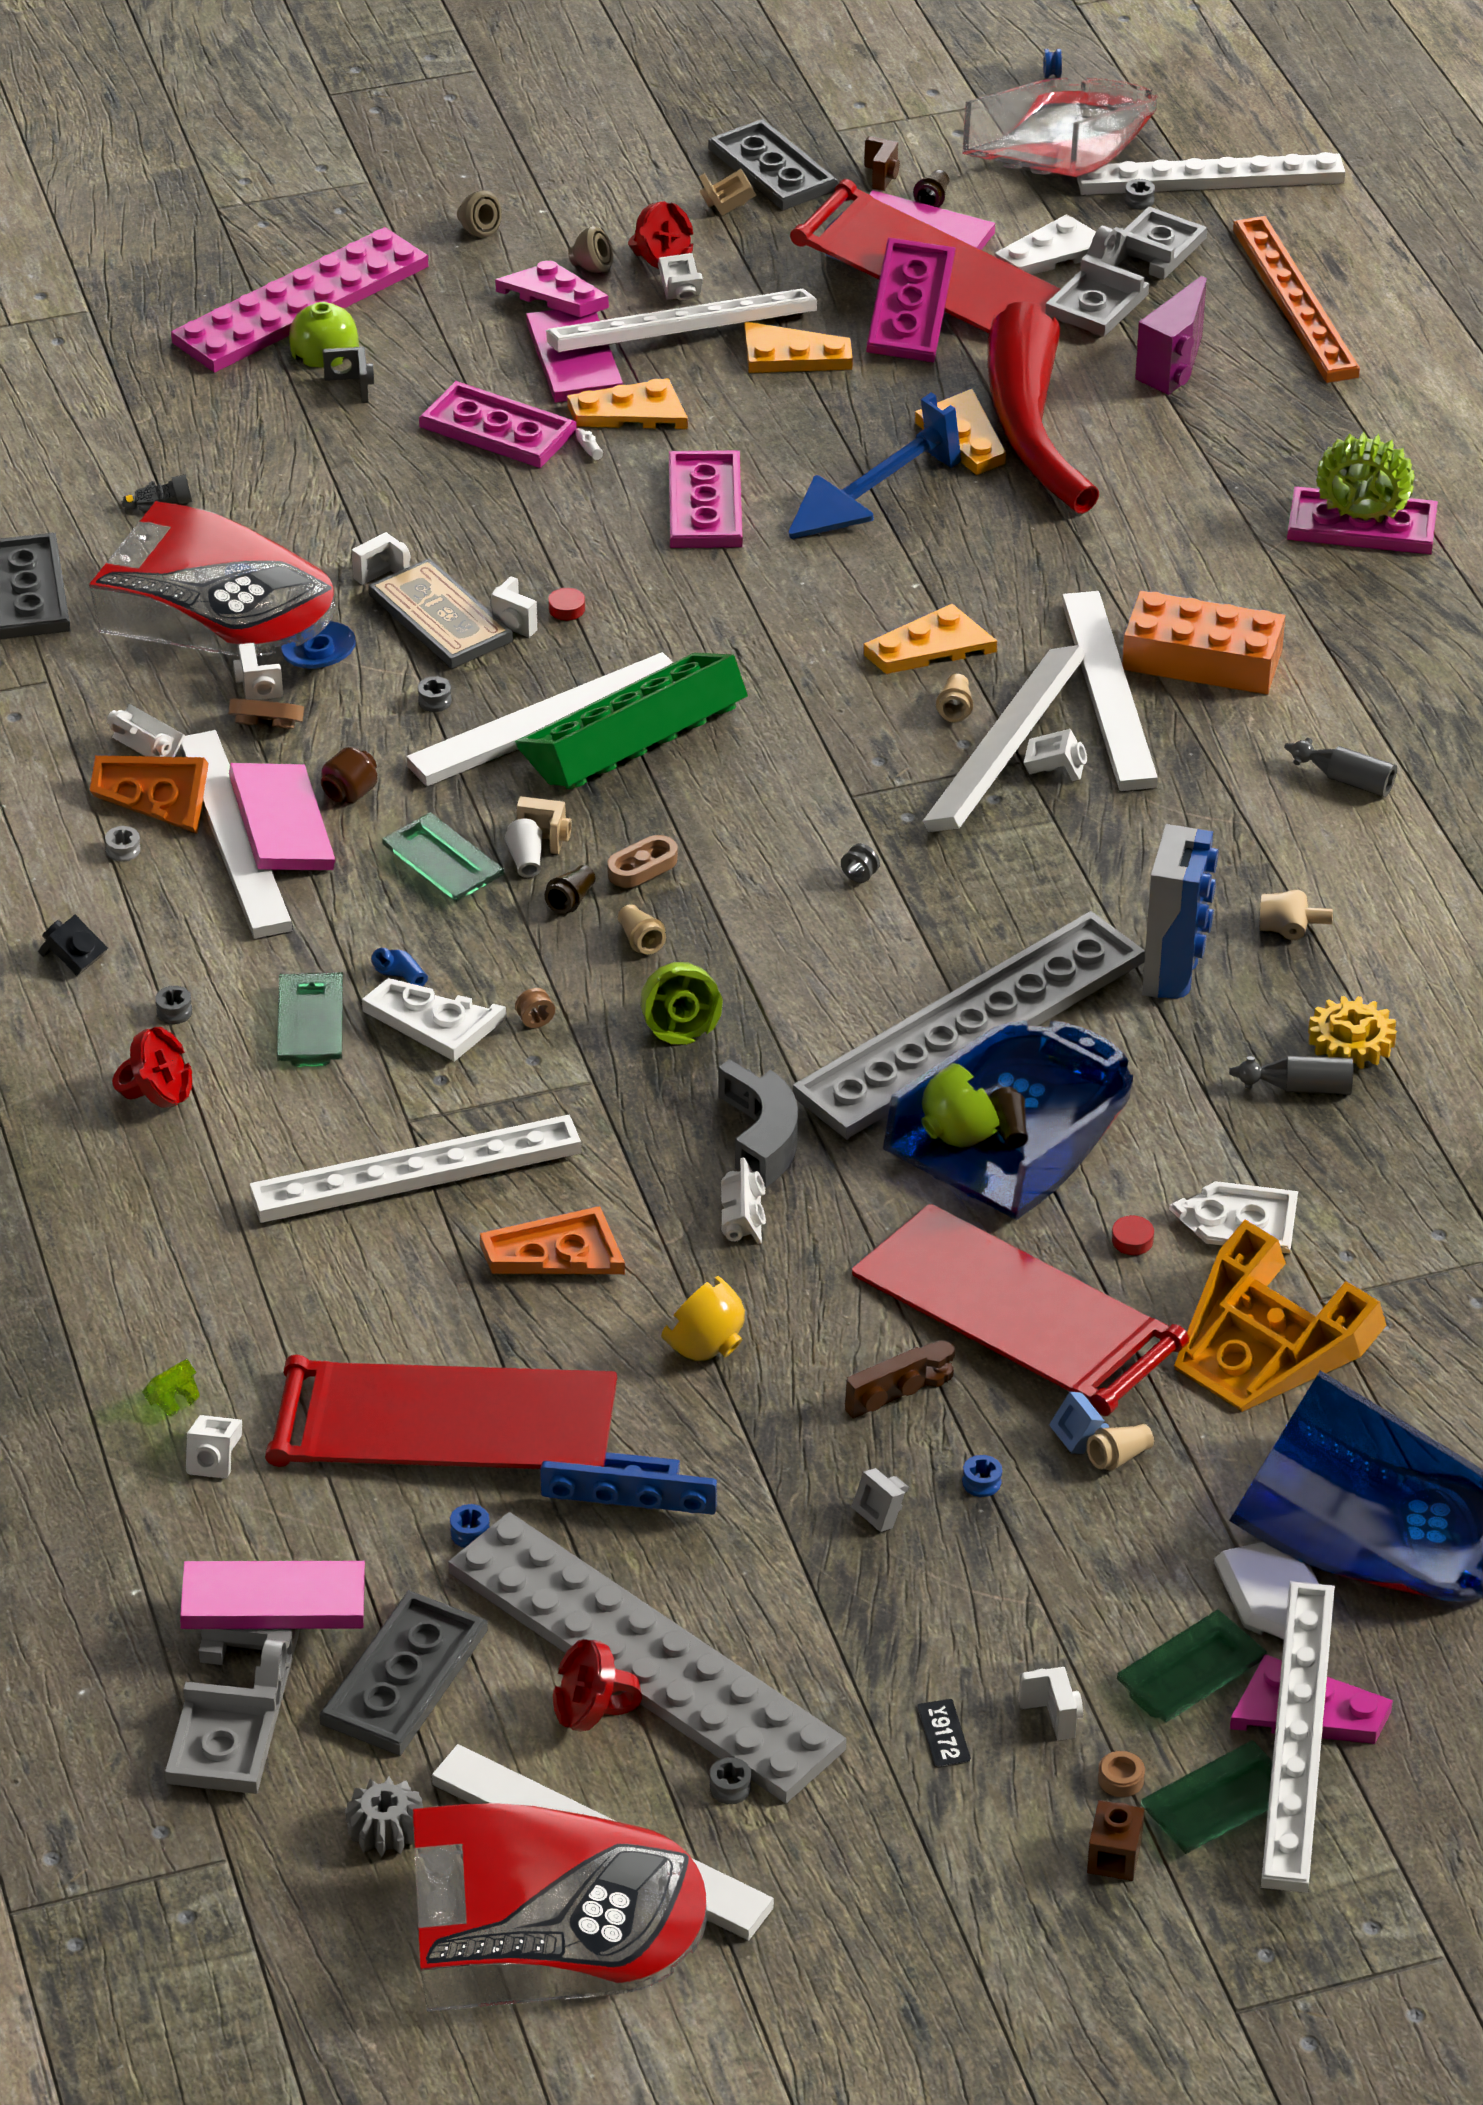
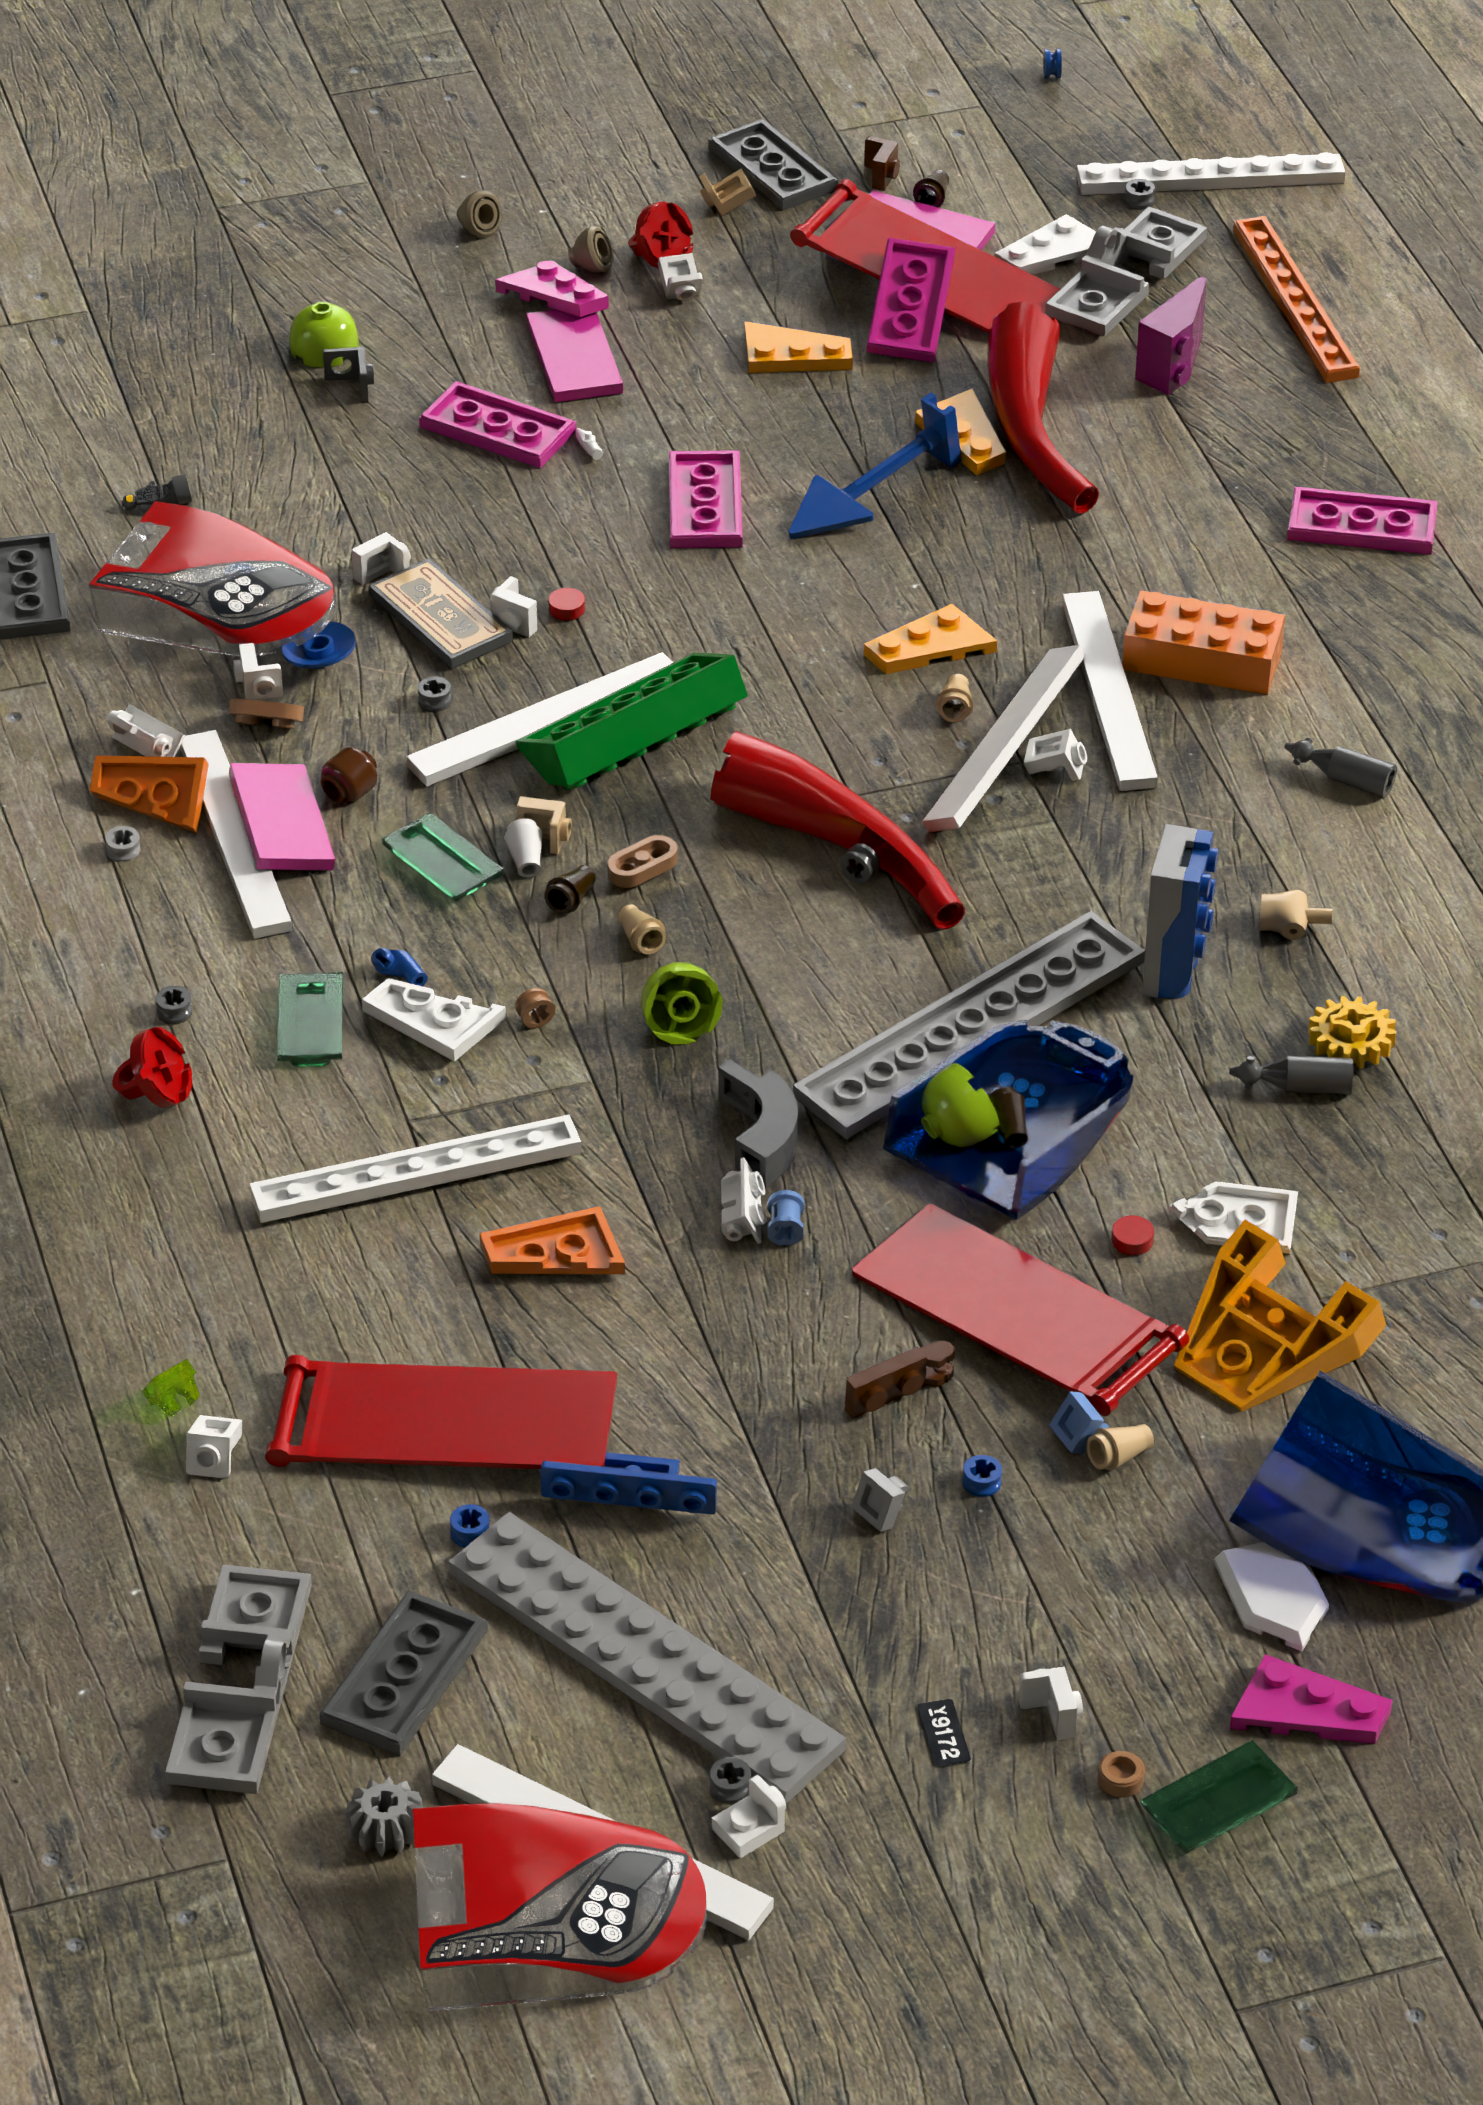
(73, 944): black bracket -> none
(268, 312): dark pink plate -> none
(273, 1595): tile -> none
(589, 1685): red tile -> none
(640, 402): light orange wing -> none
(681, 320): white tile -> none
(707, 1323): yellow cylinder -> none
(752, 1819): none -> white bracket
(785, 1221): none -> medium blue bush
(799, 796): none -> red brick
(1057, 124): clear windscreen -> none
(1115, 1840): reddish brown brick -> none
(1190, 1666): clear green piece -> none
(1298, 1738): white tile -> none
(1357, 481): lime gear -> none

